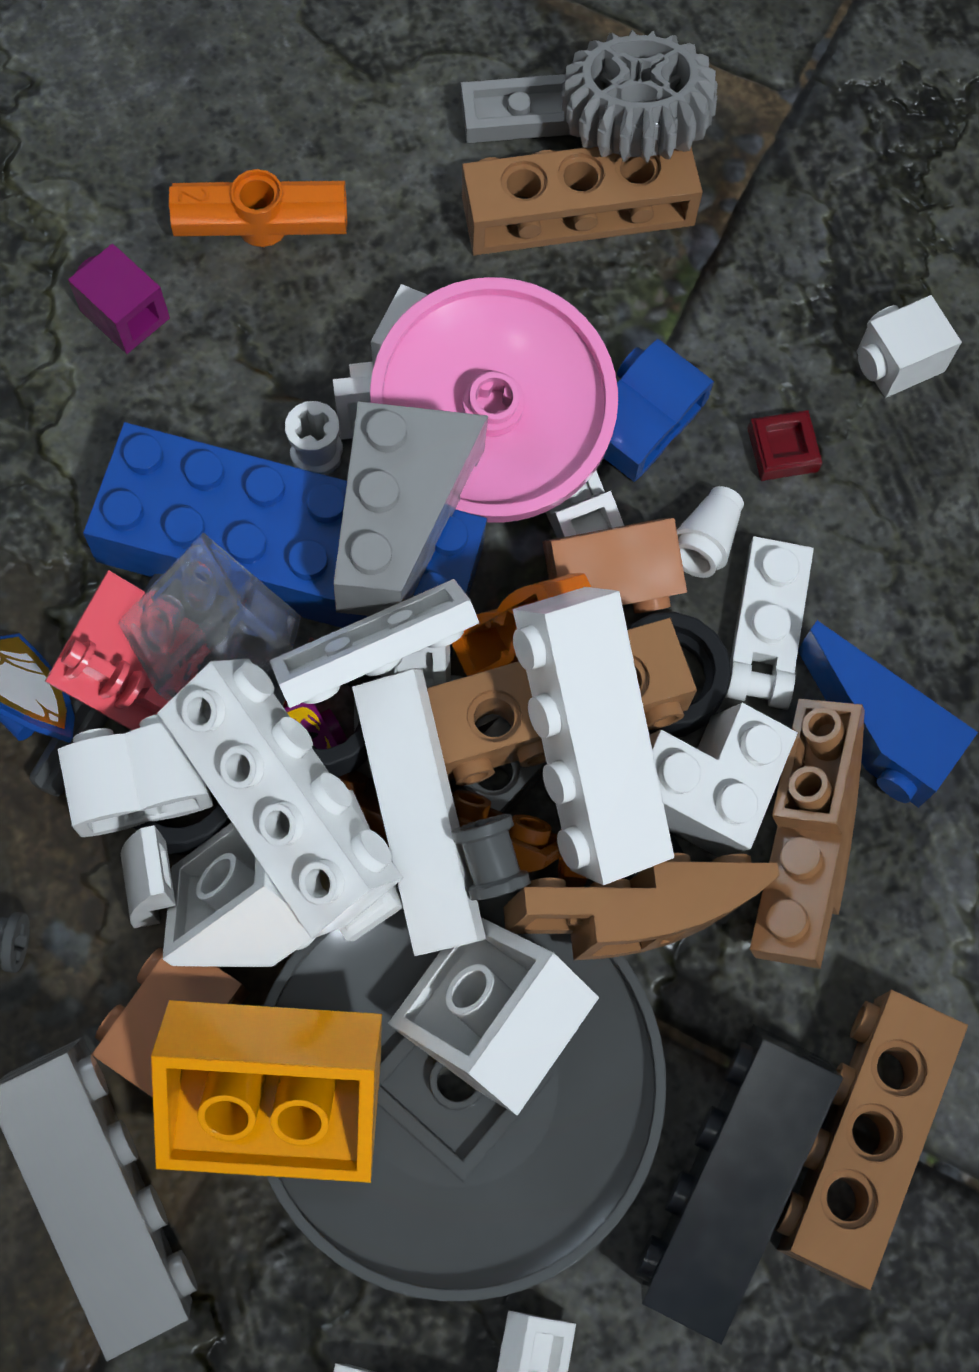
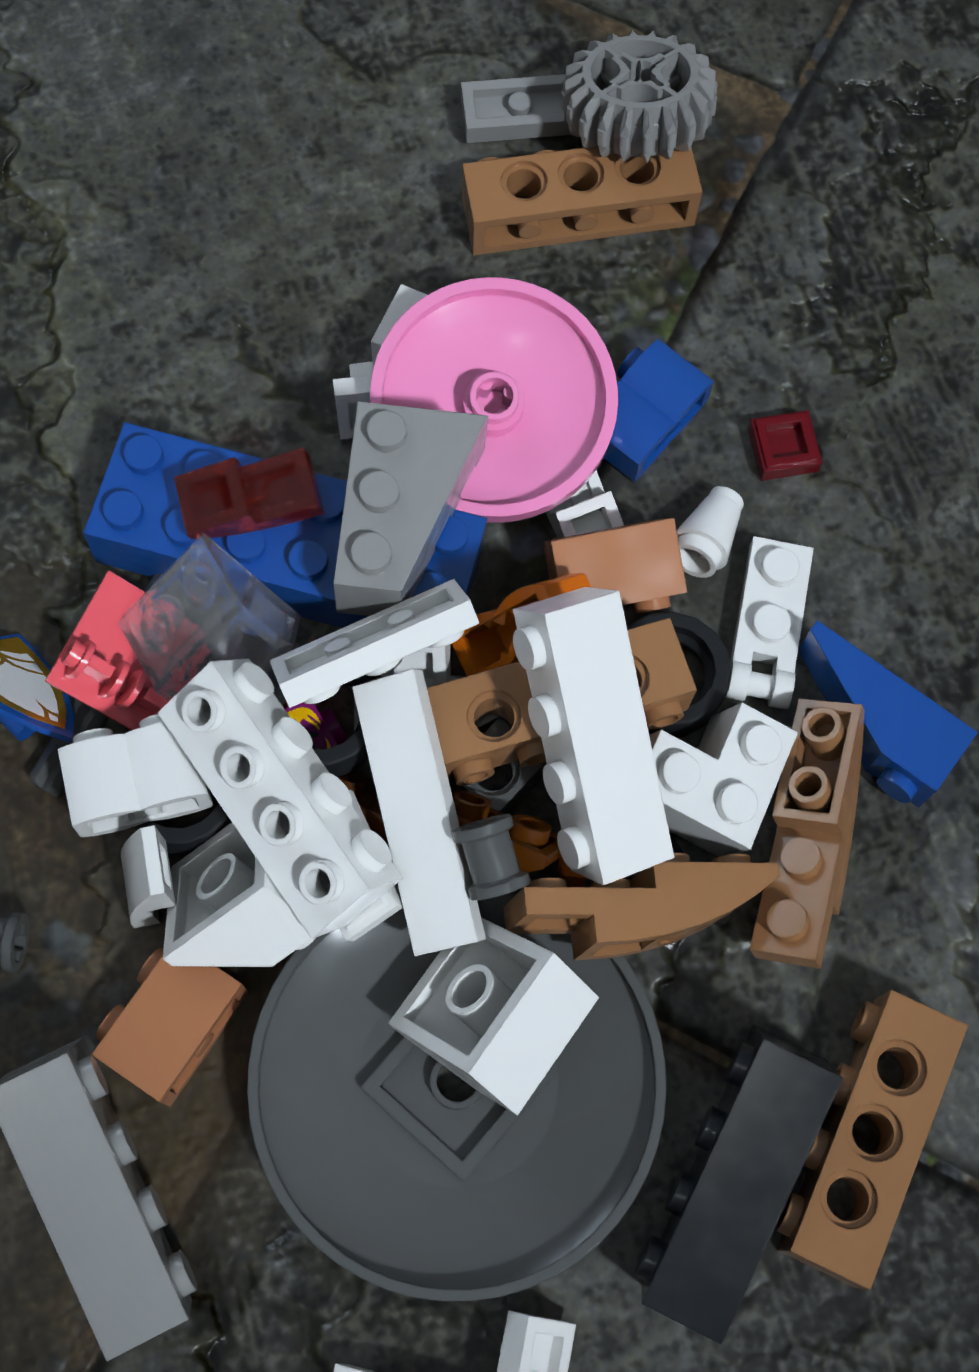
(119, 298): magenta brick -> none
(231, 207): orange piece -> none
(248, 498): none -> clear red slope
(266, 1091): light orange slope -> none
(314, 437): white bush -> none
(907, 345): white brick -> none

